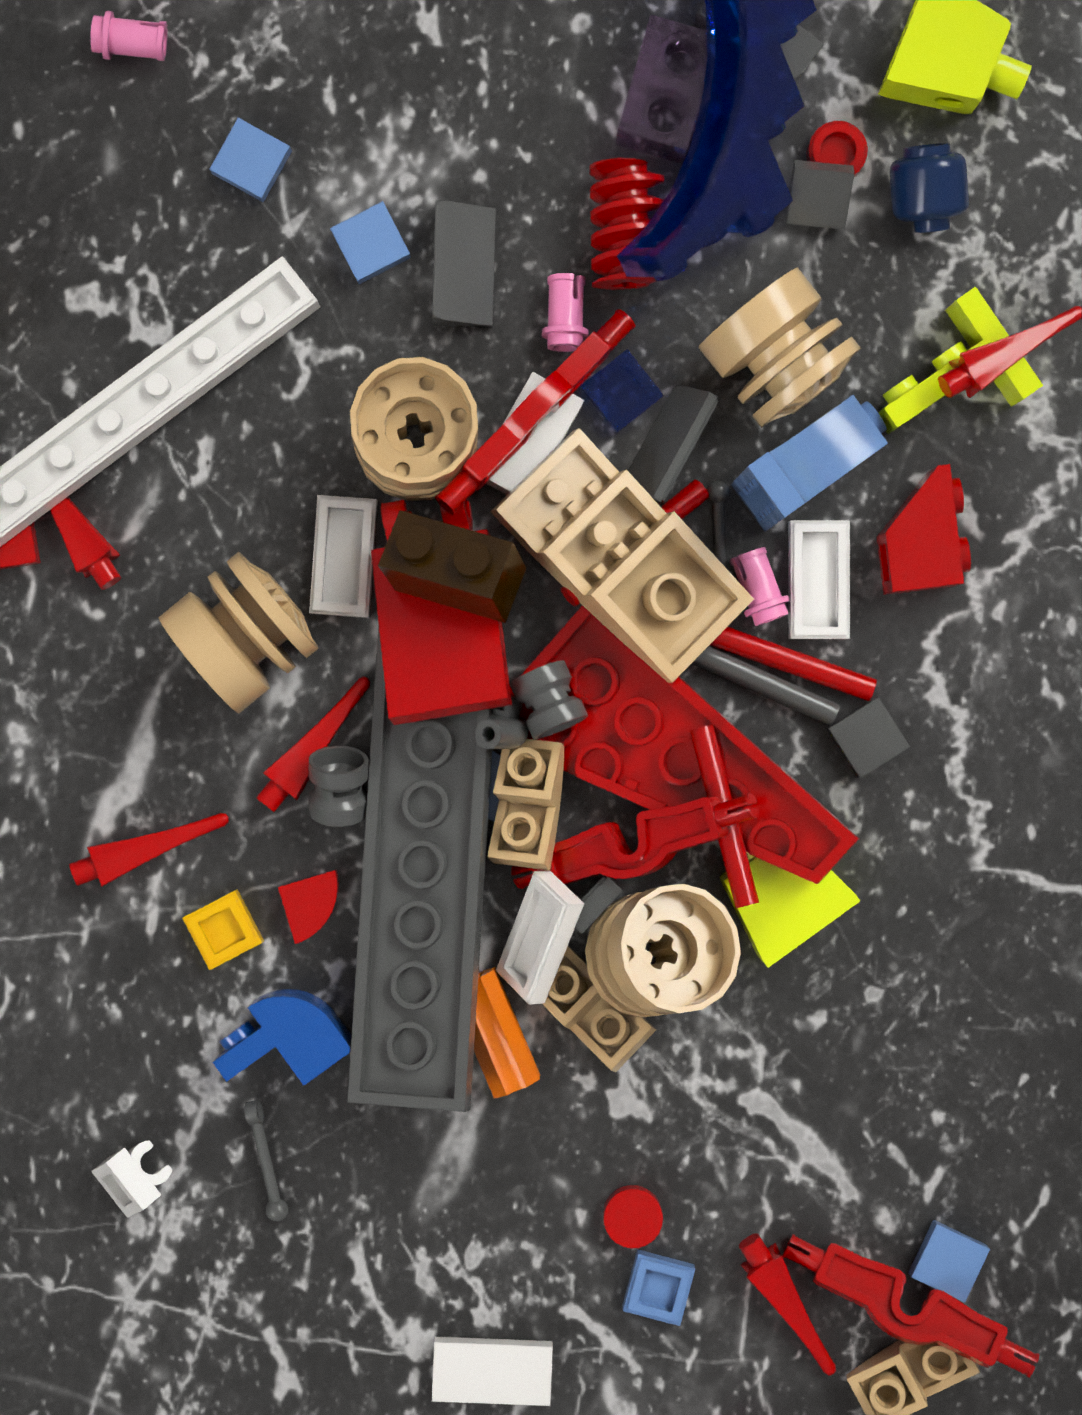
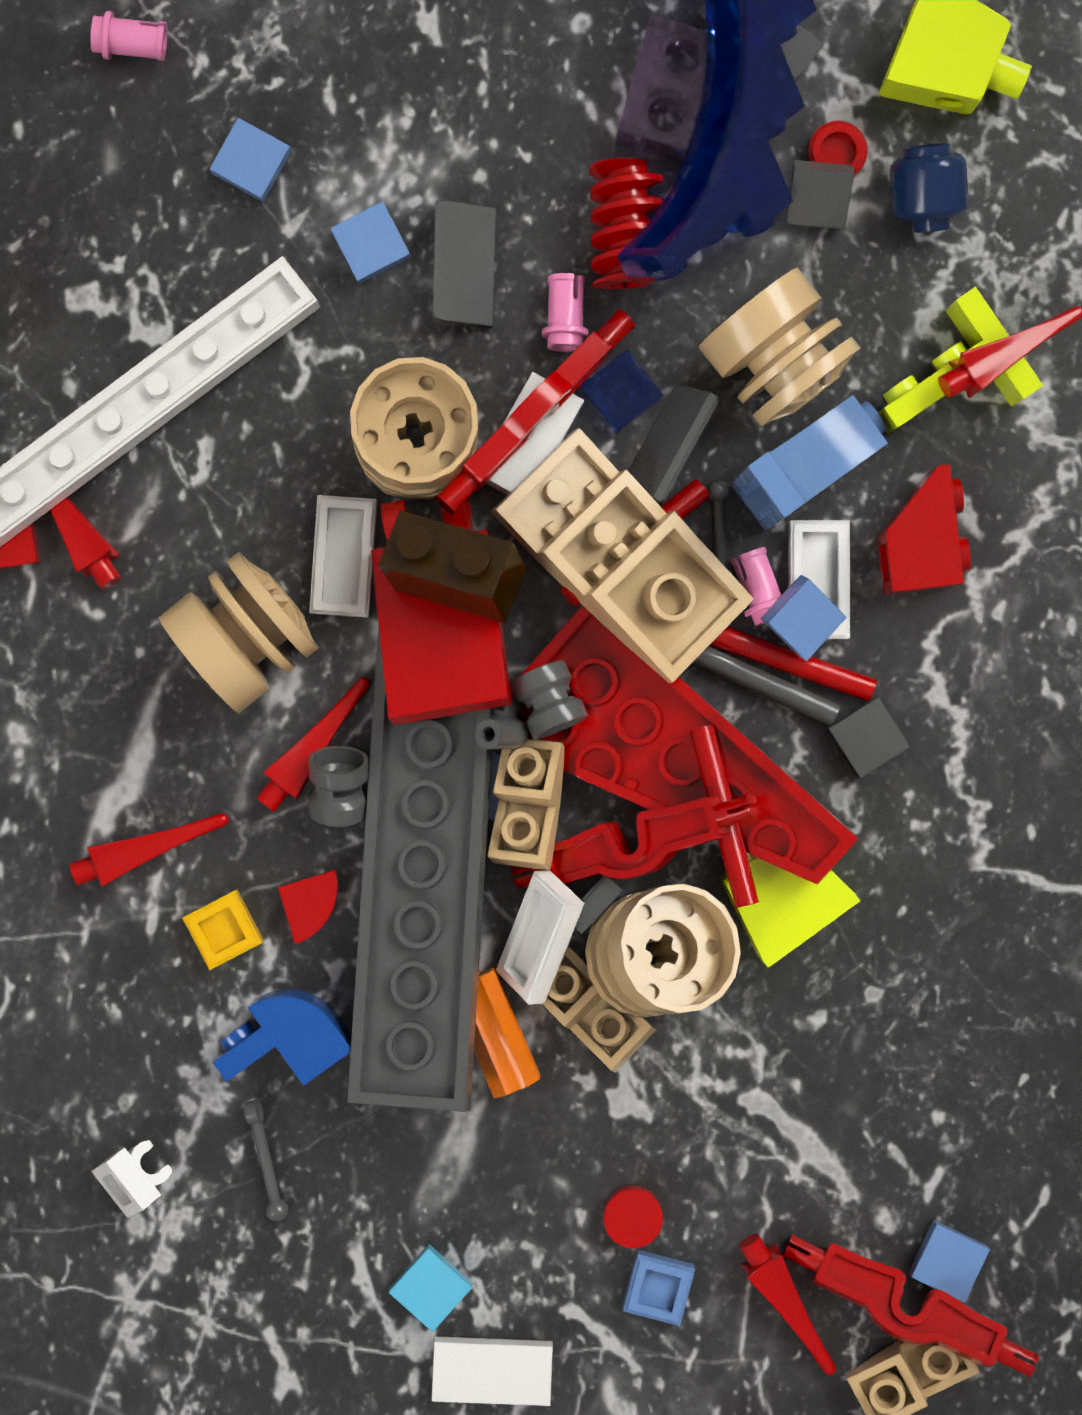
(430, 1287): none -> medium azure tile
(803, 617): none -> medium blue tile

